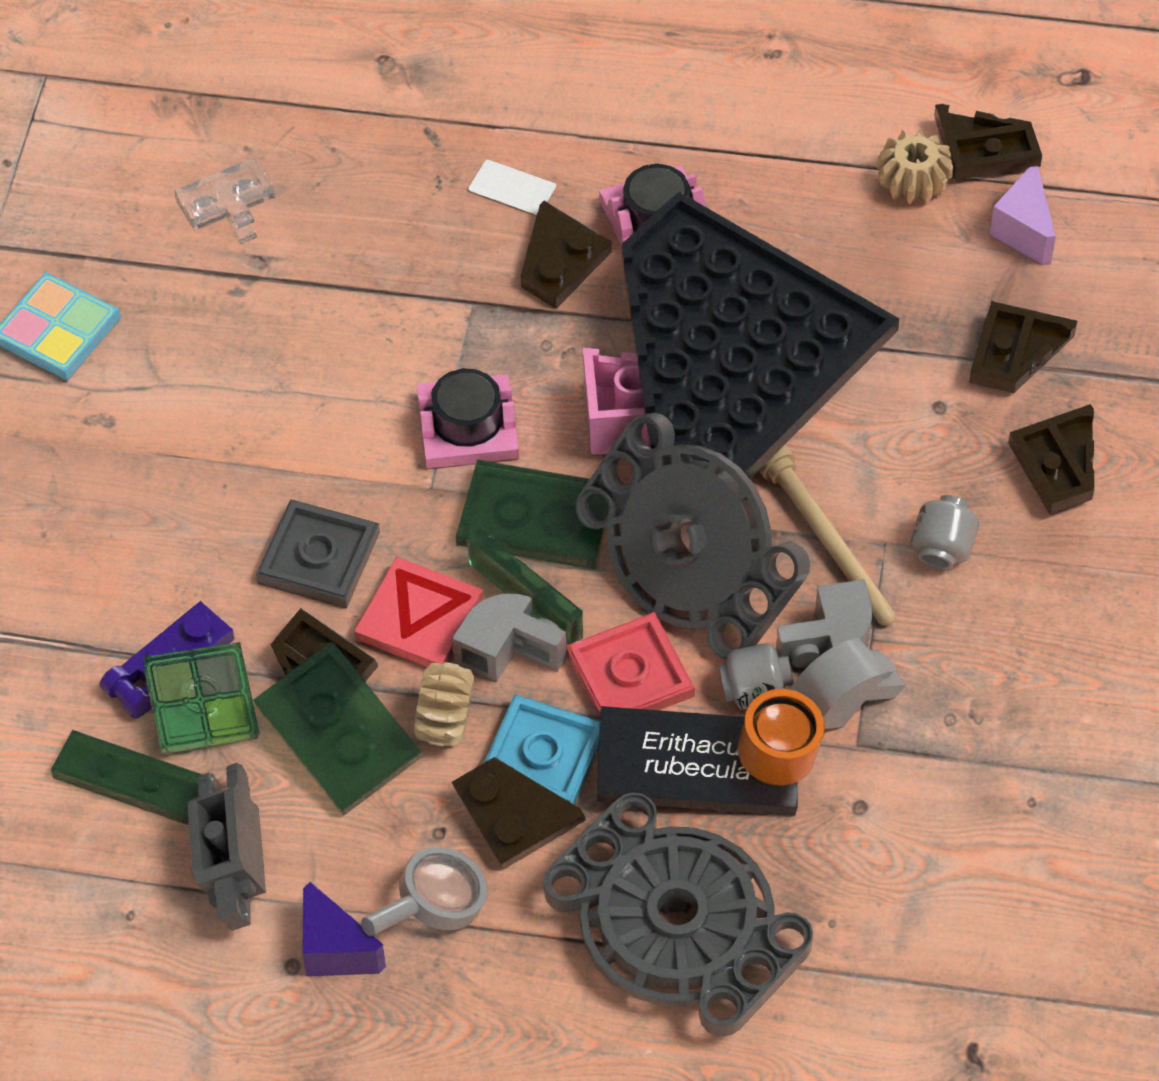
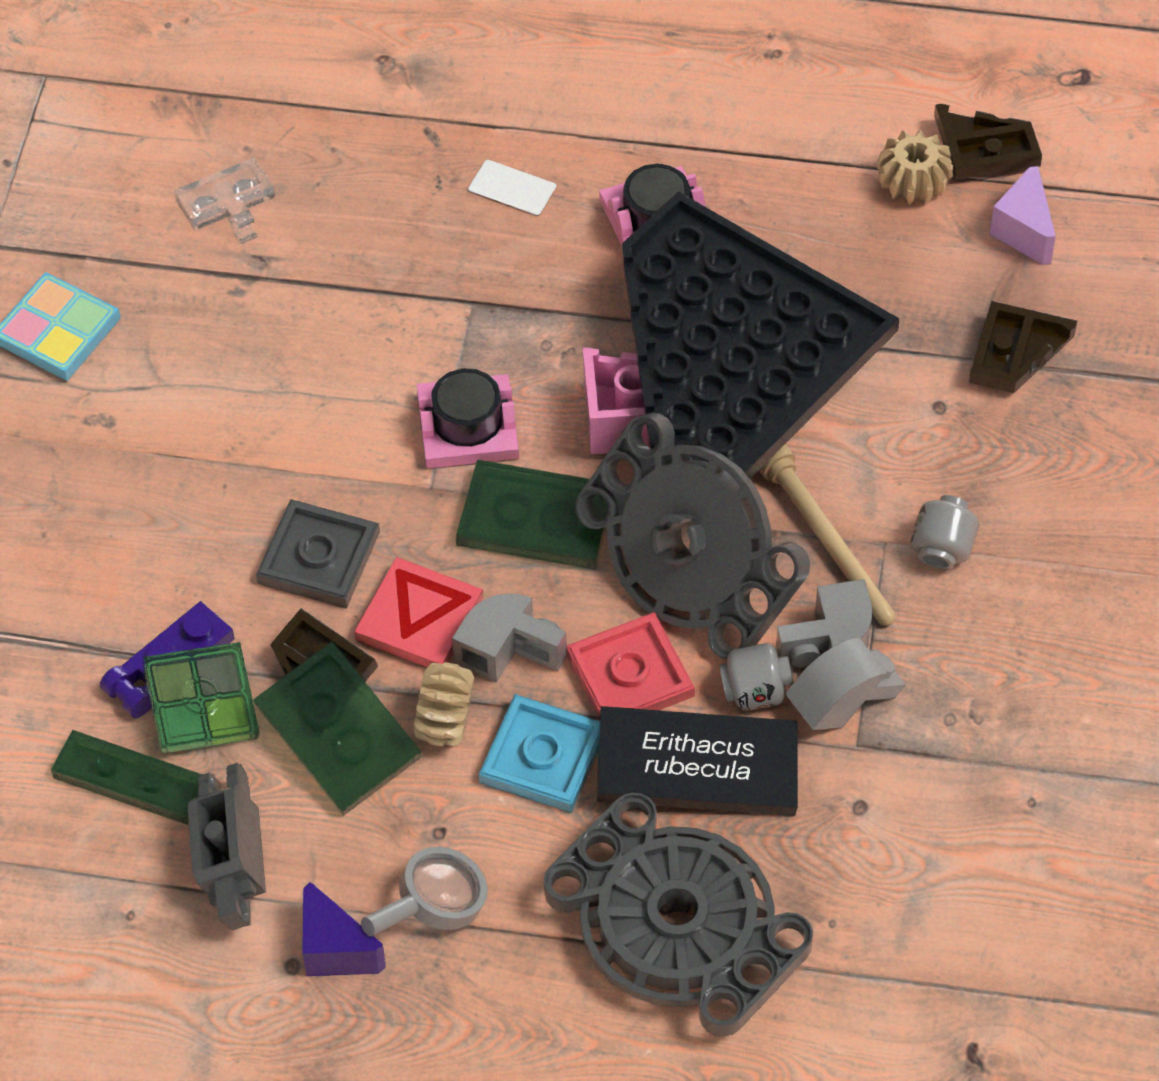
(514, 810): dark brown wing -> none
(515, 577): clear green tile -> none
(560, 255): dark brown wing -> none
(780, 737): orange piece -> none
(1058, 457): dark brown wing -> none

